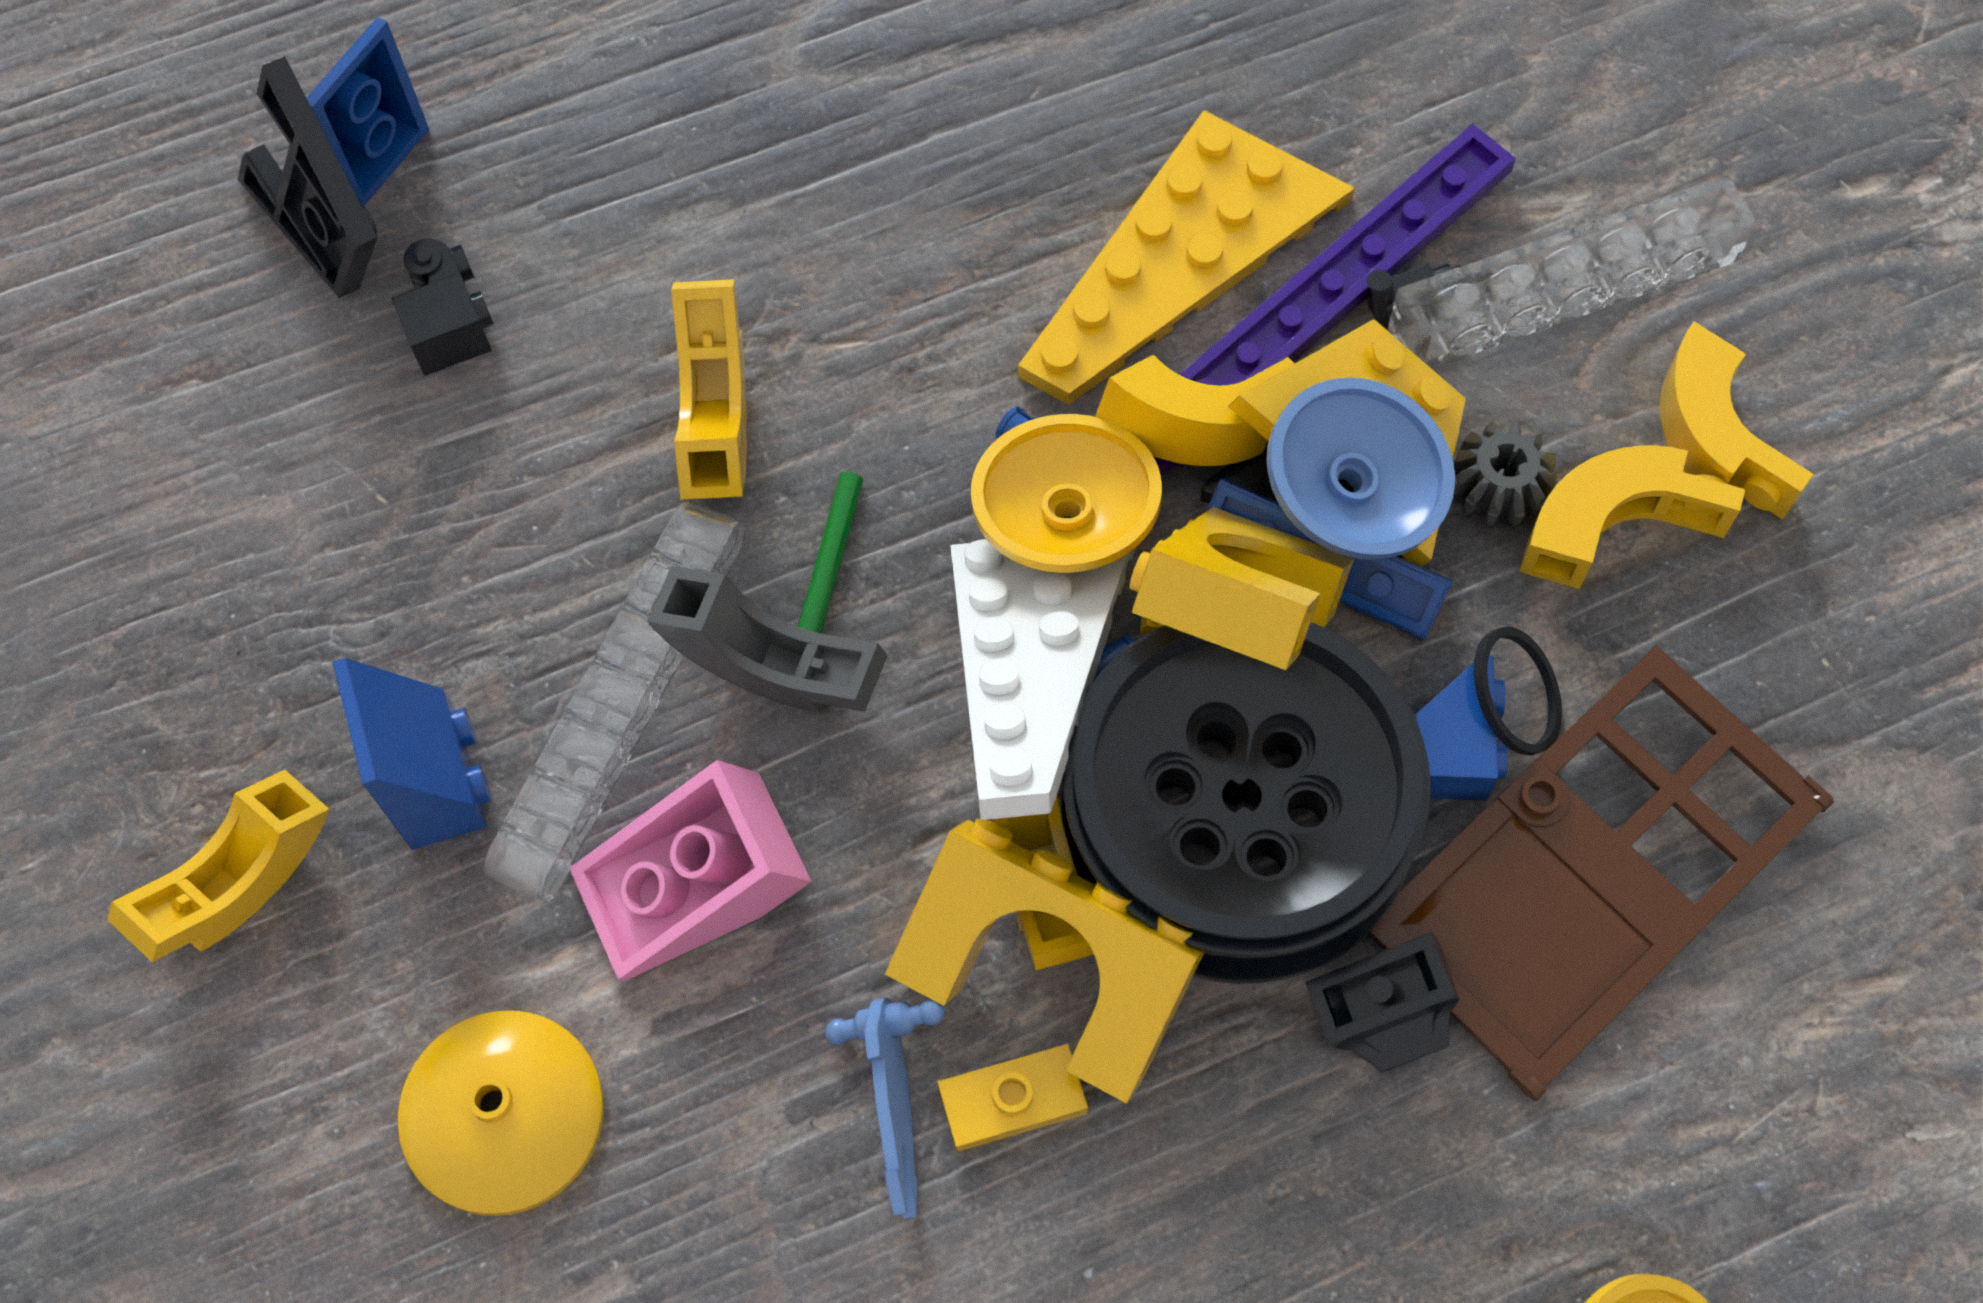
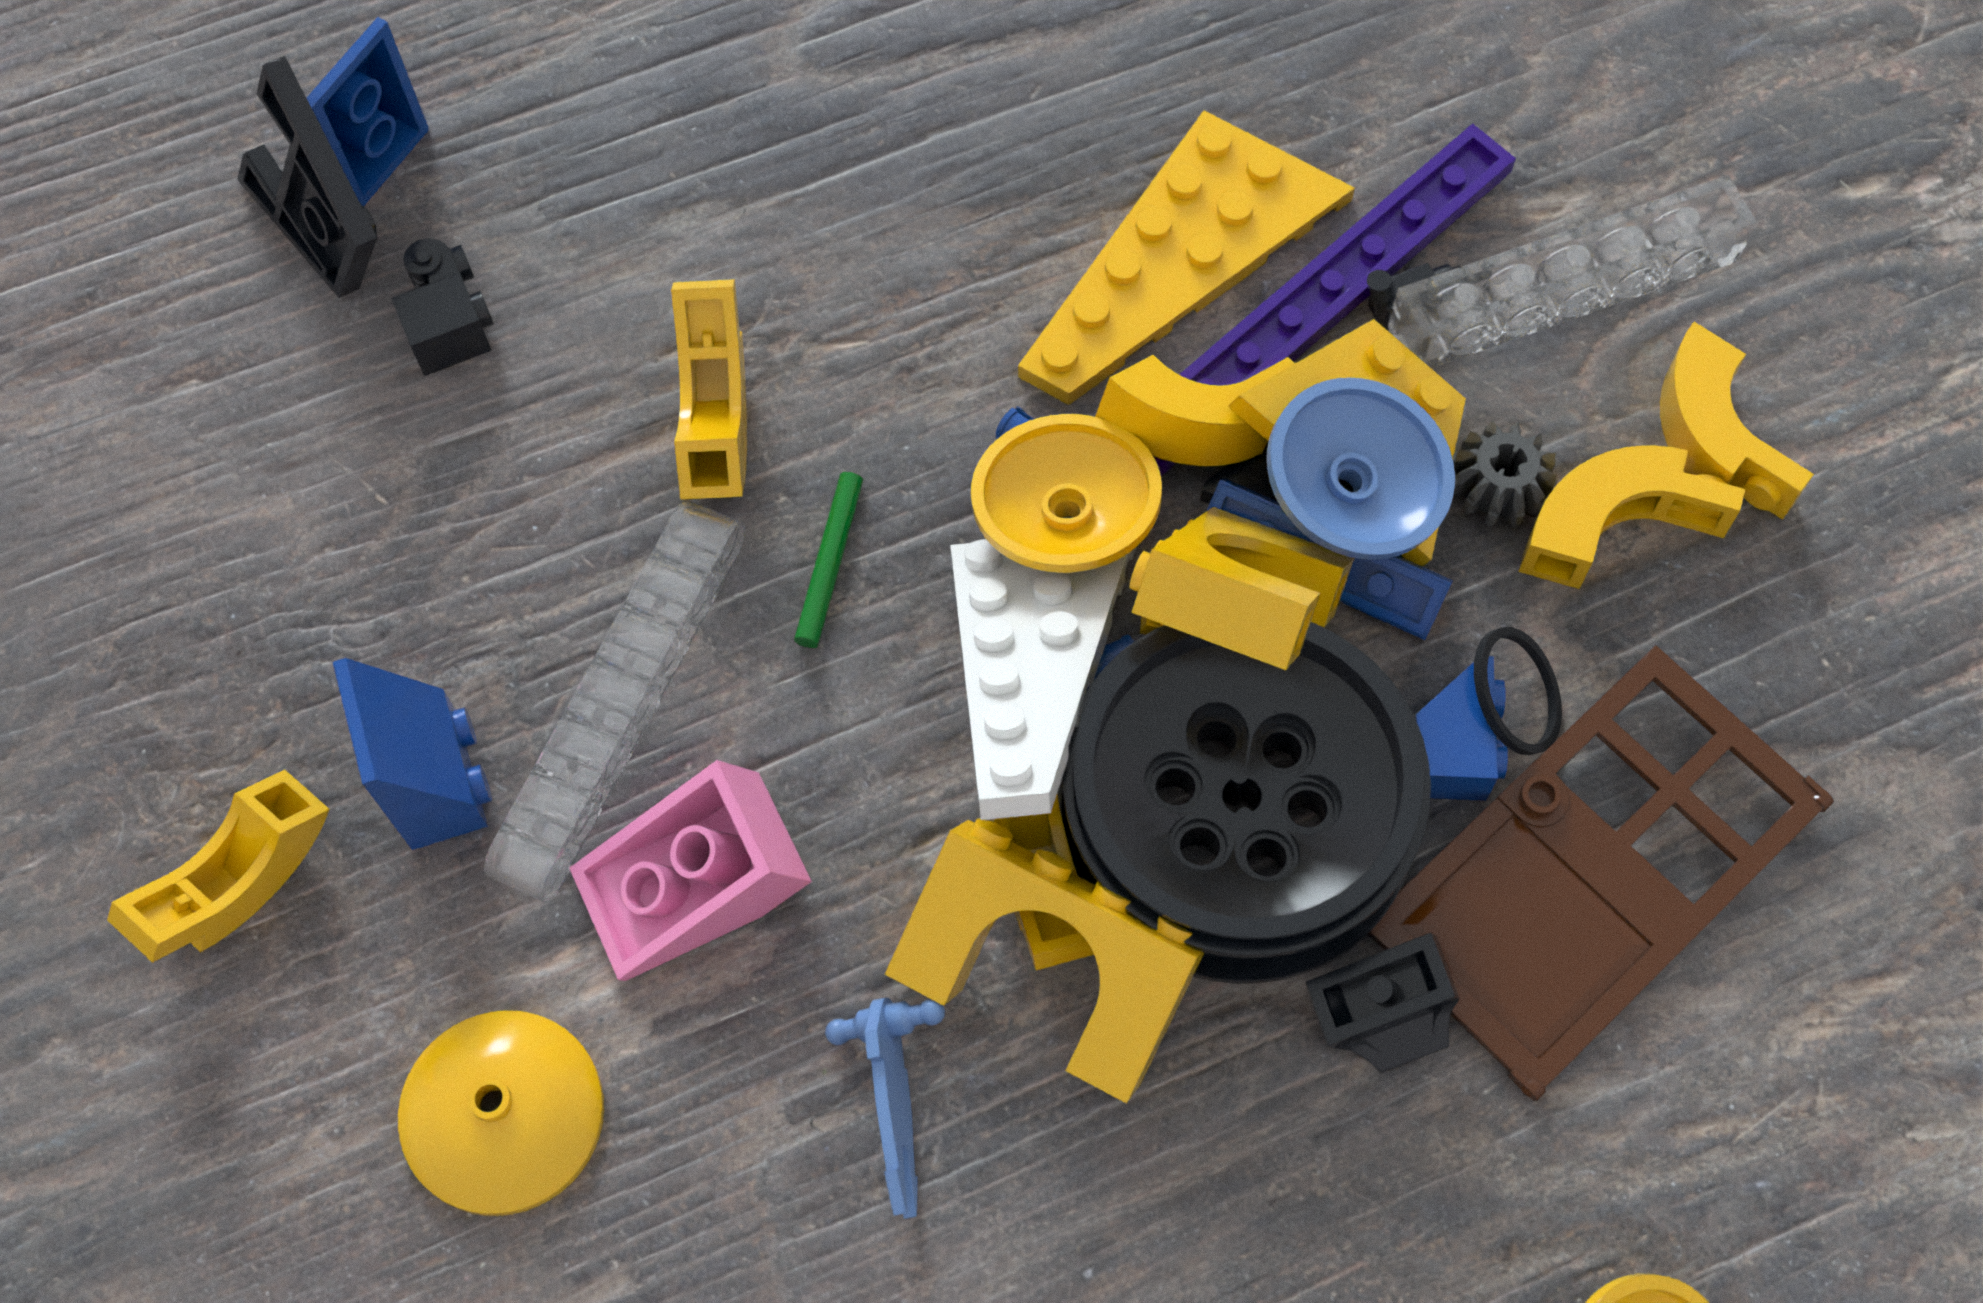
(746, 646): dark grey arch -> none
(1011, 1098): yellow plate -> none

